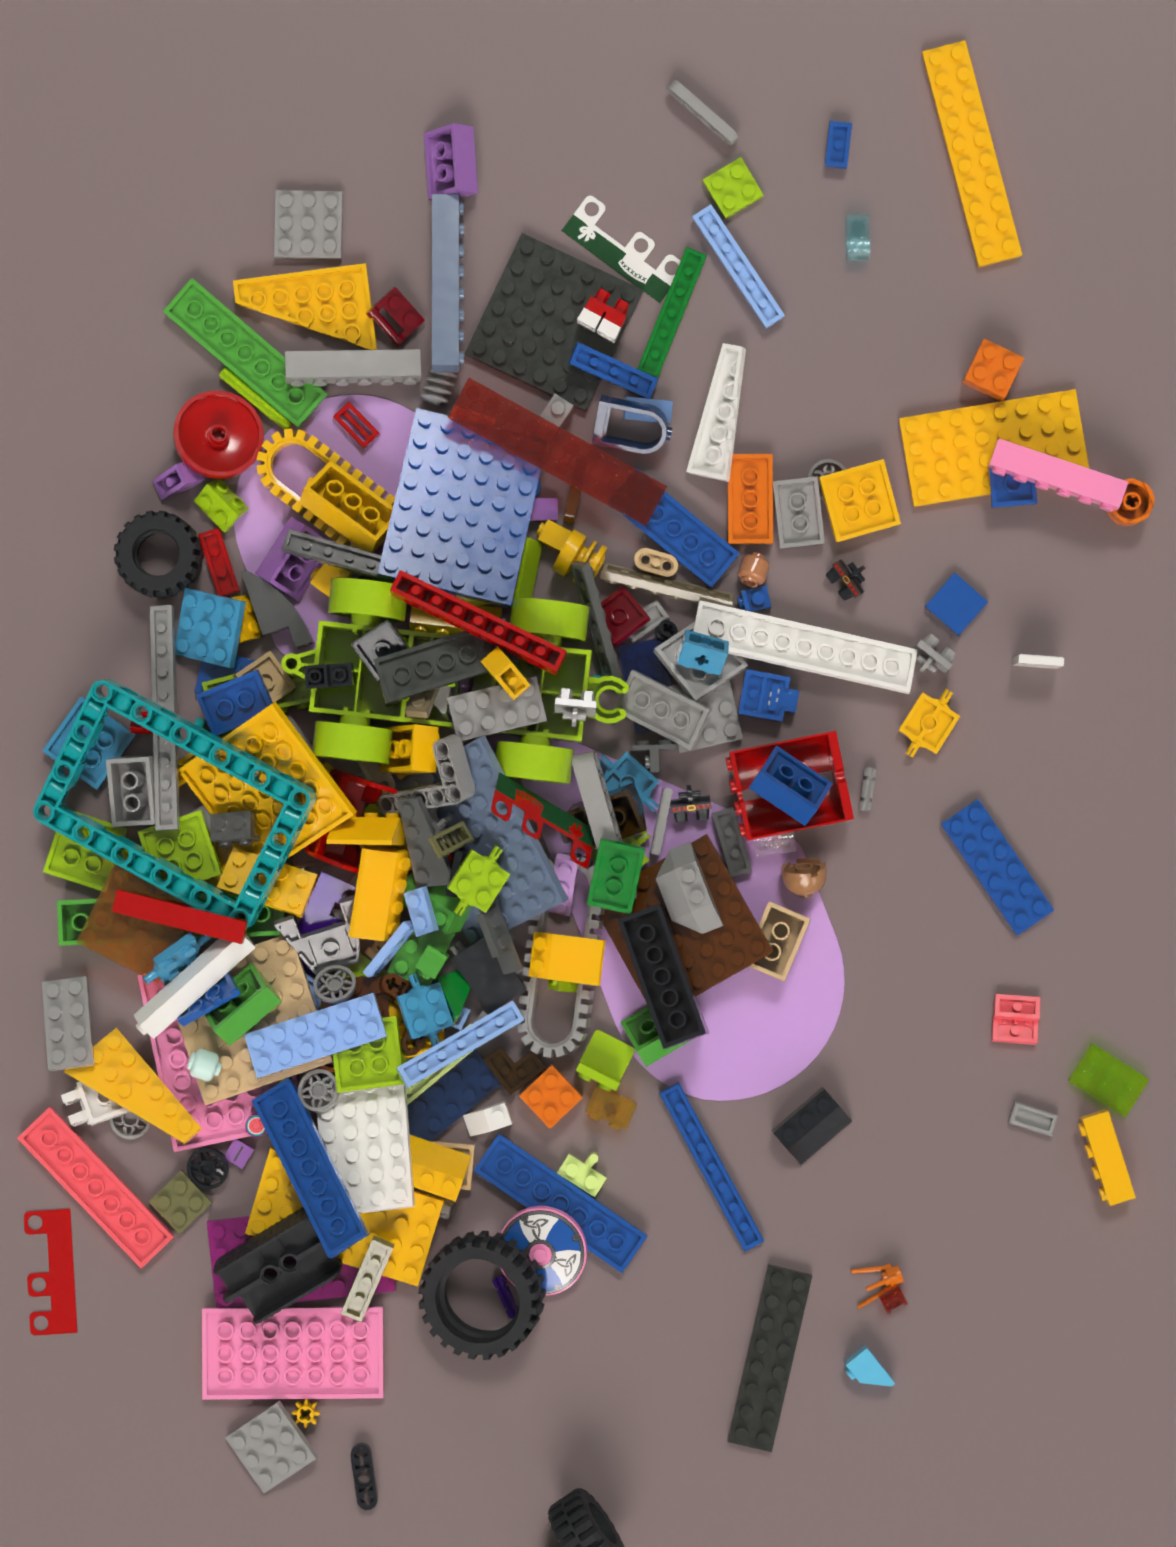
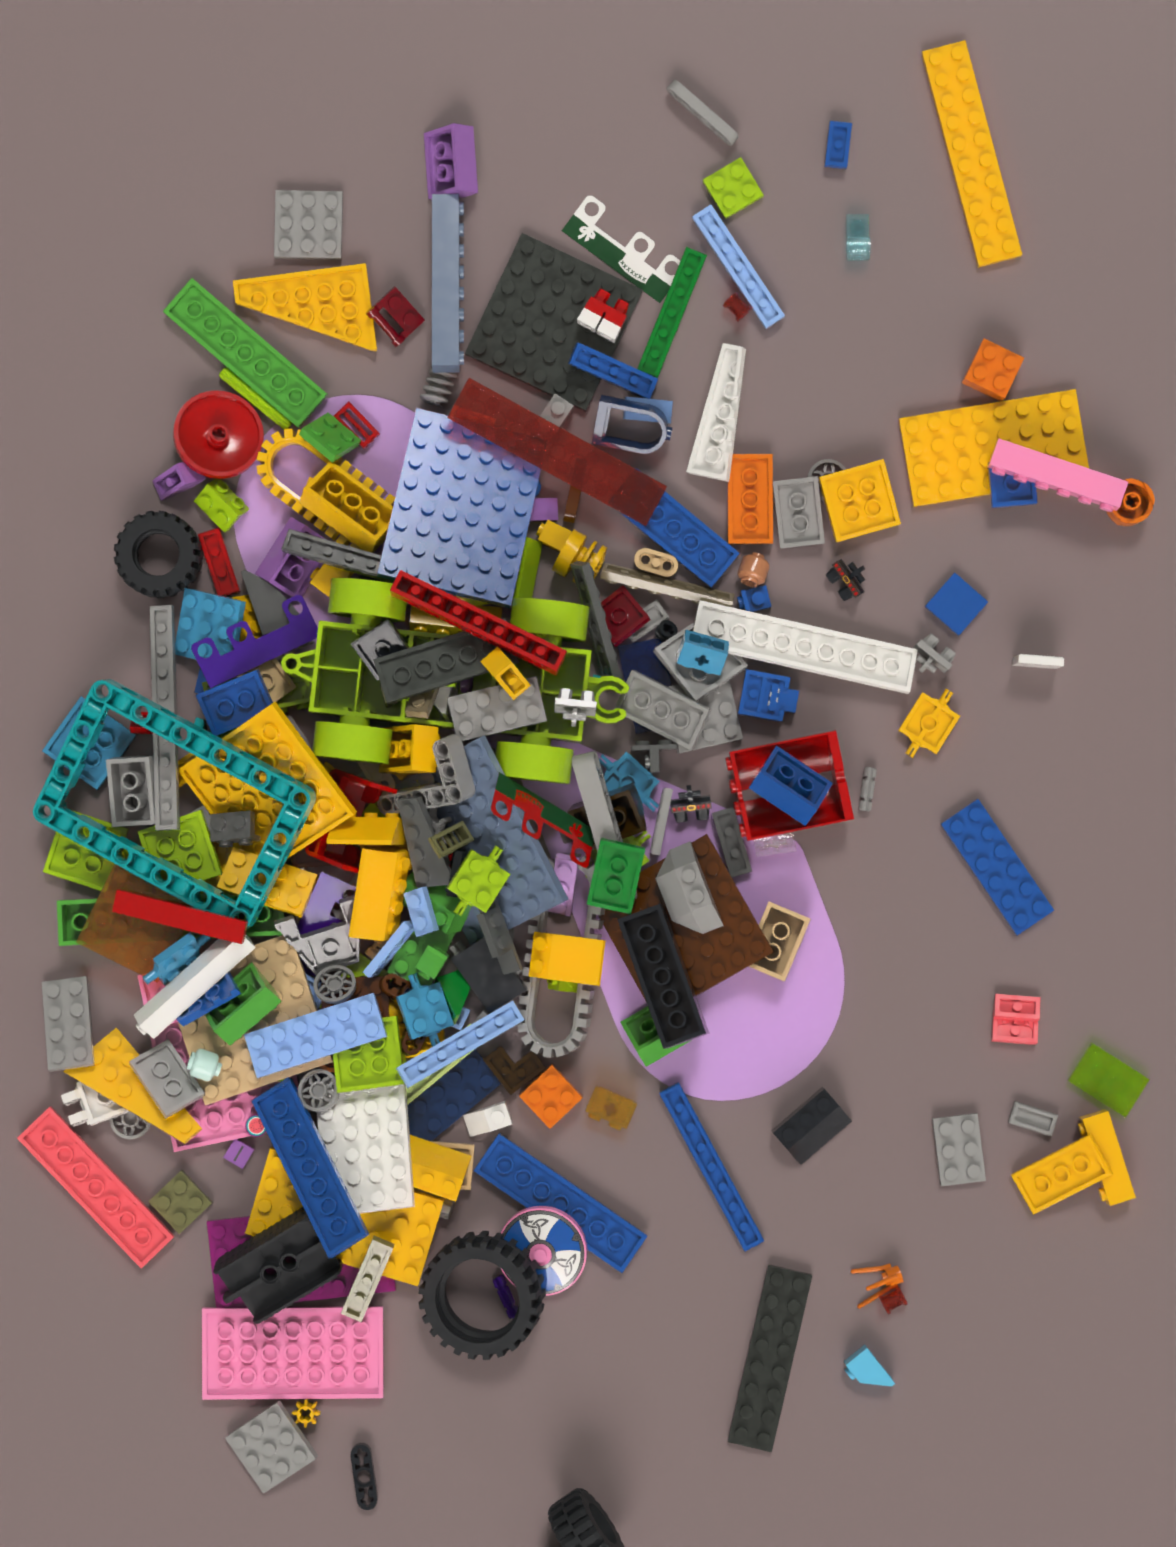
(60, 1278): red piece -> none
(166, 1078): none -> light grey plate
(208, 1168): black wheel -> none
(254, 651): none -> dark purple piece
(329, 675): black slope -> none
(330, 437): none -> bright green plate
(352, 367): light grey brick -> none
(582, 1173): yellowish green plate -> none
(605, 1060): lime bracket -> none
(737, 306): none -> clear red bush
(804, 877): medium nougat cylinder -> none
(958, 1149): none -> light grey plate
(1061, 1174): none -> yellow tile

